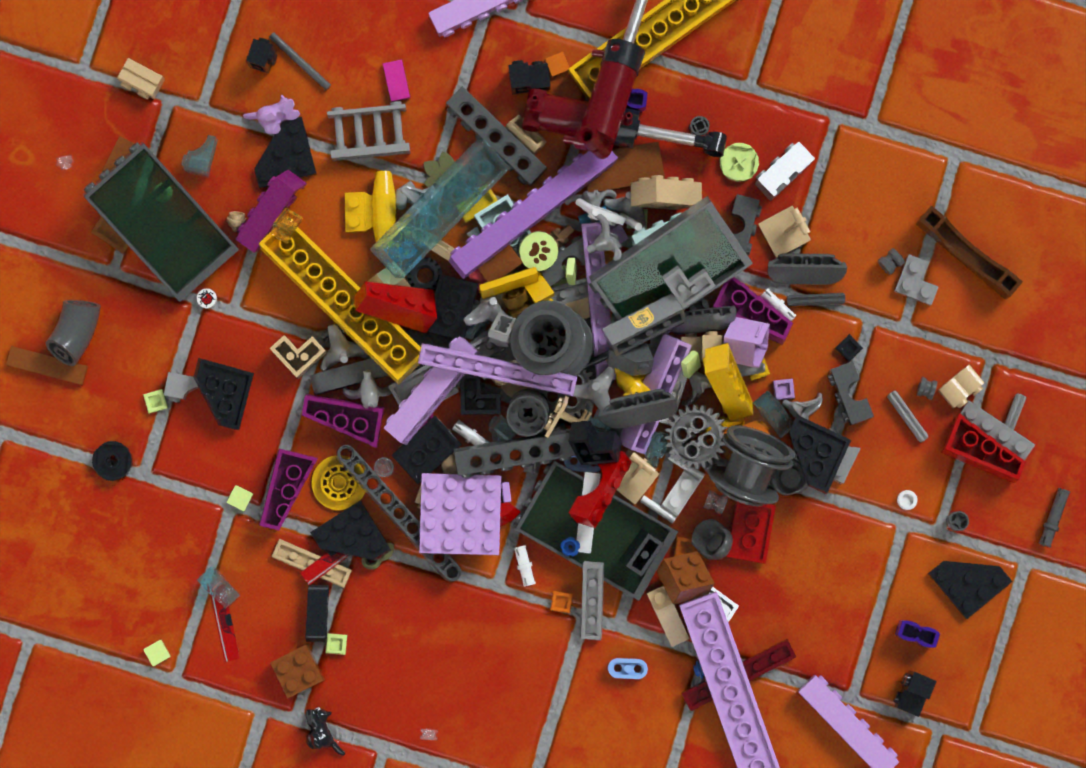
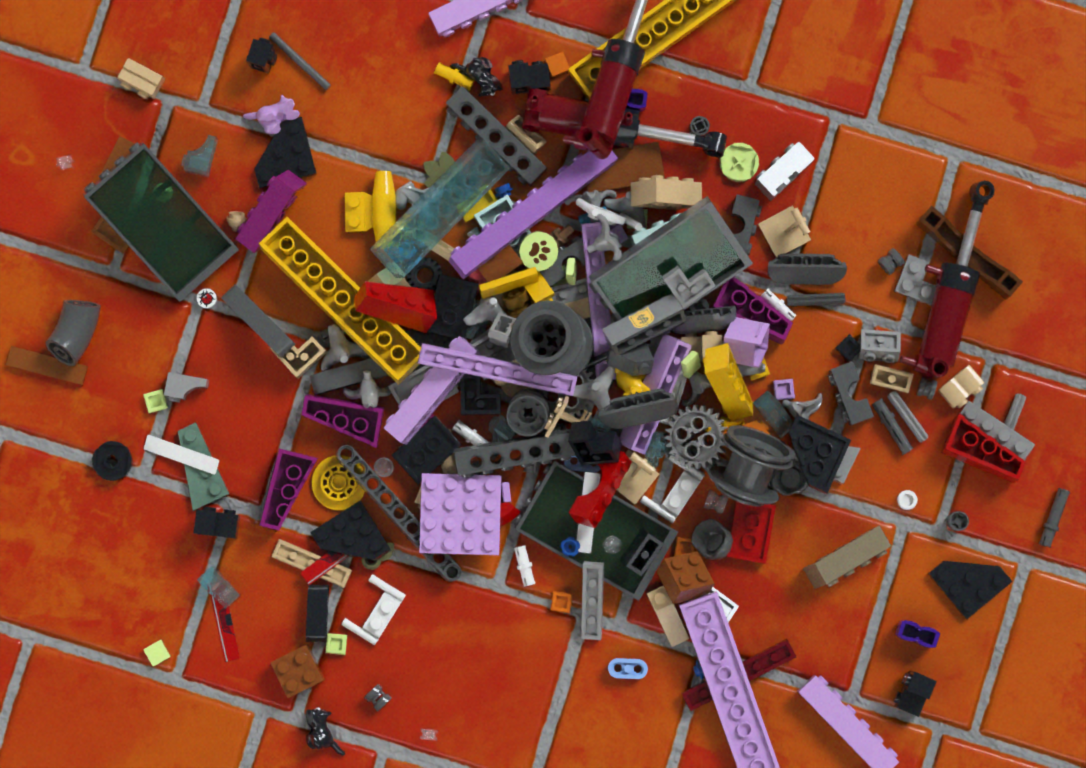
(181, 454): none -> white sticker
(203, 486): none -> sand green wing
(215, 523): none -> black brick
(224, 391): black plate -> none
(240, 498): yellowish green tile -> none
(258, 320): none -> dark grey beam
(286, 225): clear yellow bracket -> none
(374, 694): none -> dark grey wheel
(380, 147): light grey fence -> none
(381, 613): none -> white plate
(396, 80): dark pink tile -> none
(454, 76): none -> yellow pin
(479, 70): none -> black animal
(503, 190): none -> blue plate
(612, 544): none -> clear plate
(848, 557): none -> dark tan wedge
(880, 345): none -> light grey bracket
(891, 378): none -> tan brick
(892, 426): none -> dark grey pin
(951, 300): none -> dark red piece

